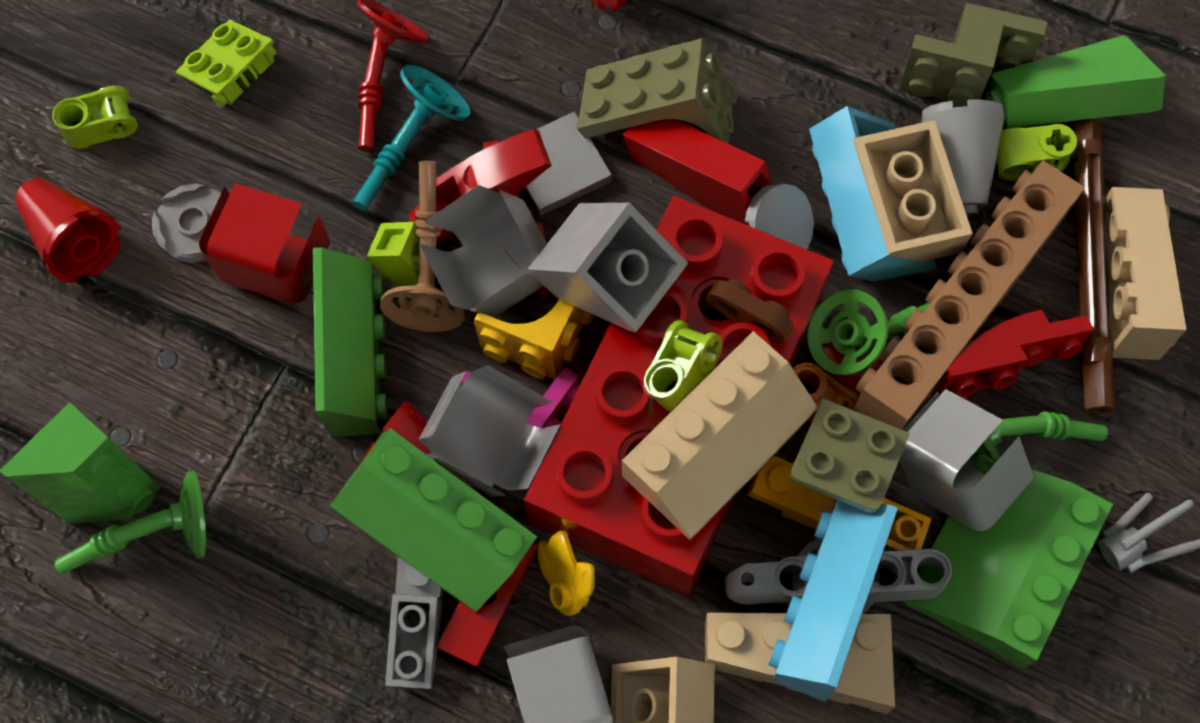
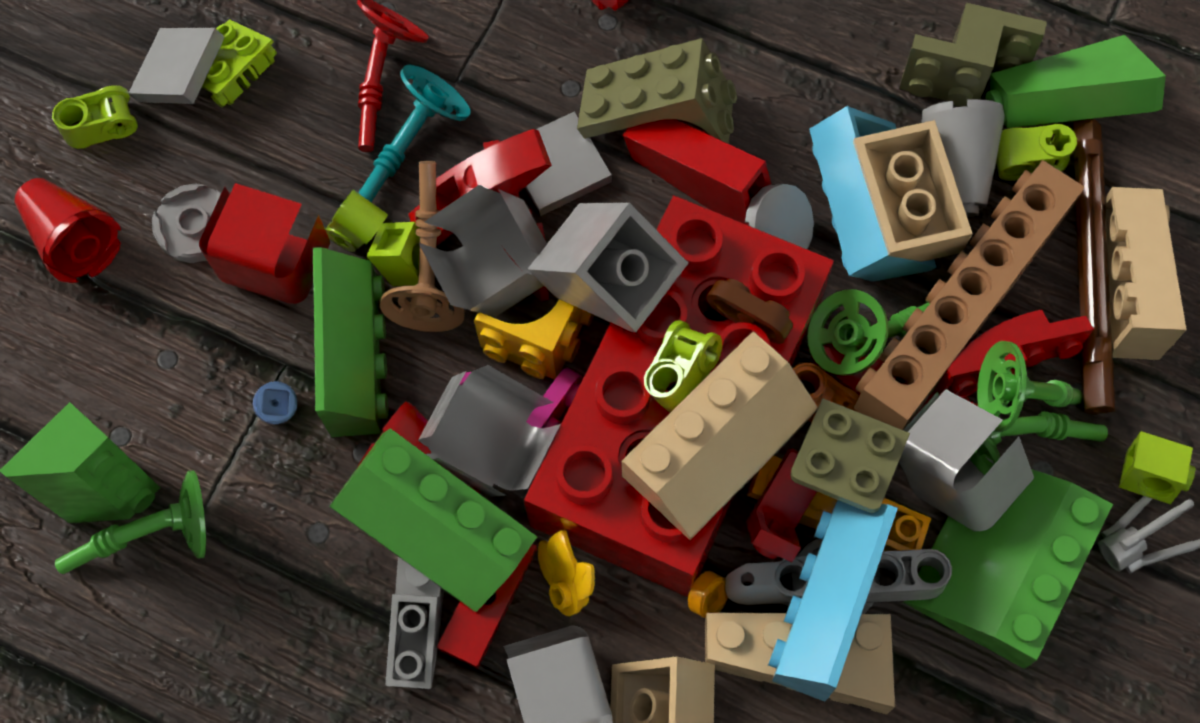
(176, 65): none -> light grey tile
(275, 403): none -> medium blue tile
(355, 222): none -> lime piece
(707, 594): none -> light orange tile
(779, 512): none -> red bracket
(1017, 386): none -> bright green dish
(1157, 468): none -> lime brick

